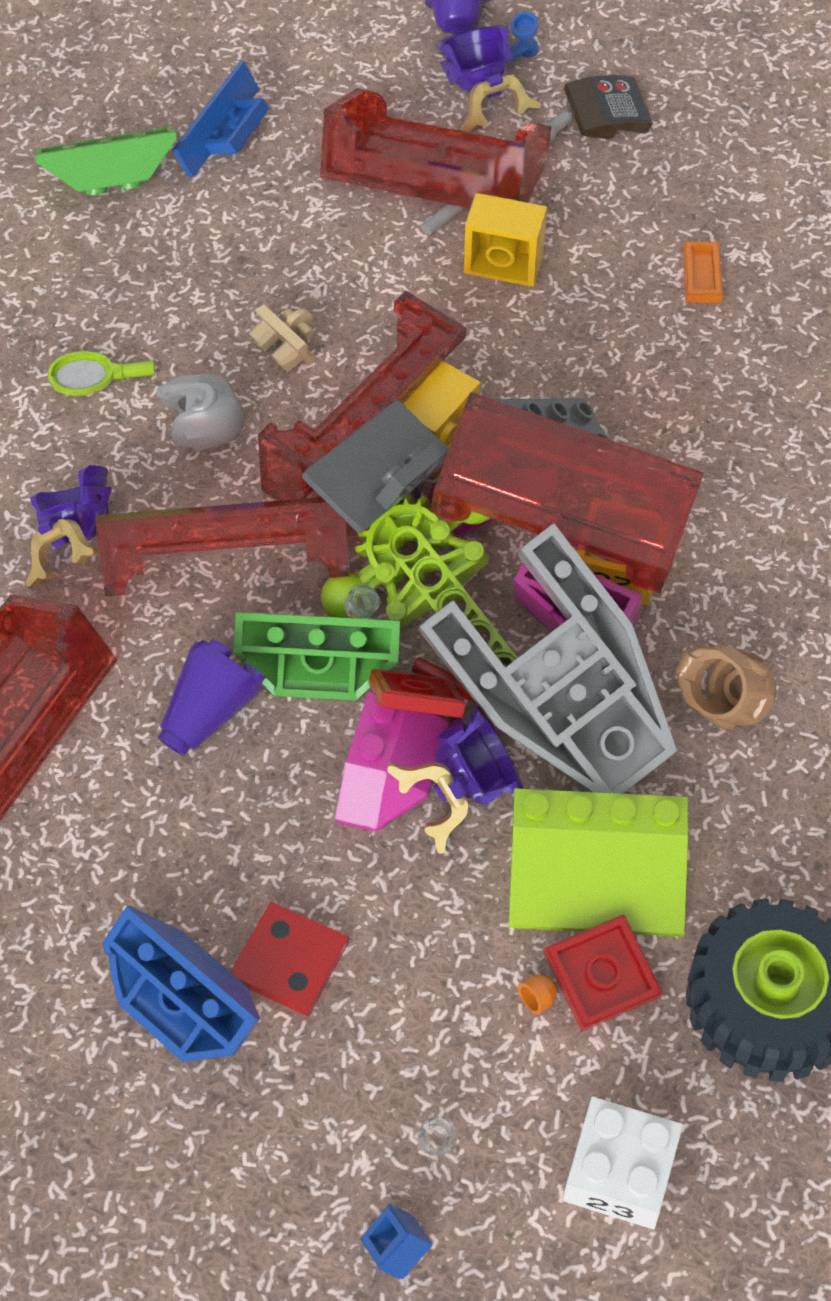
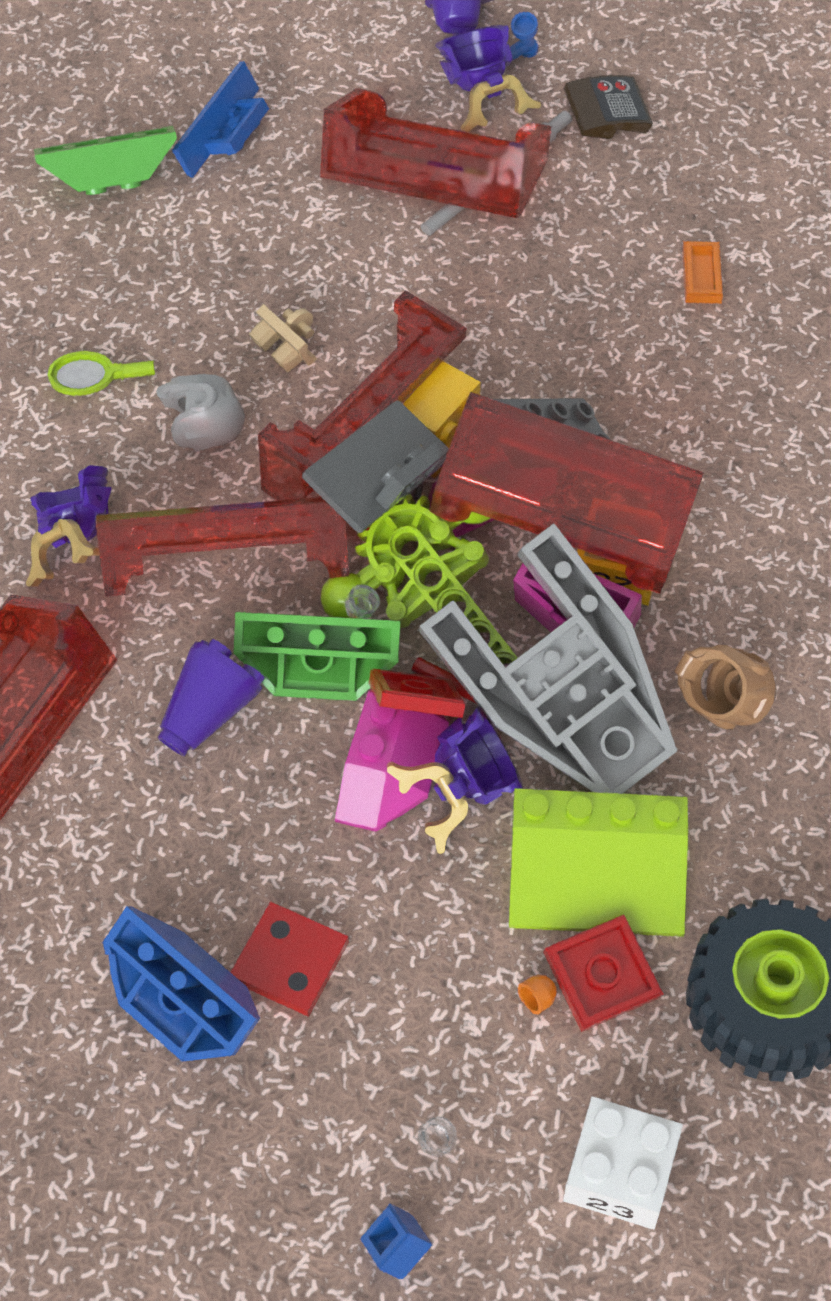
(504, 239): yellow brick -> none

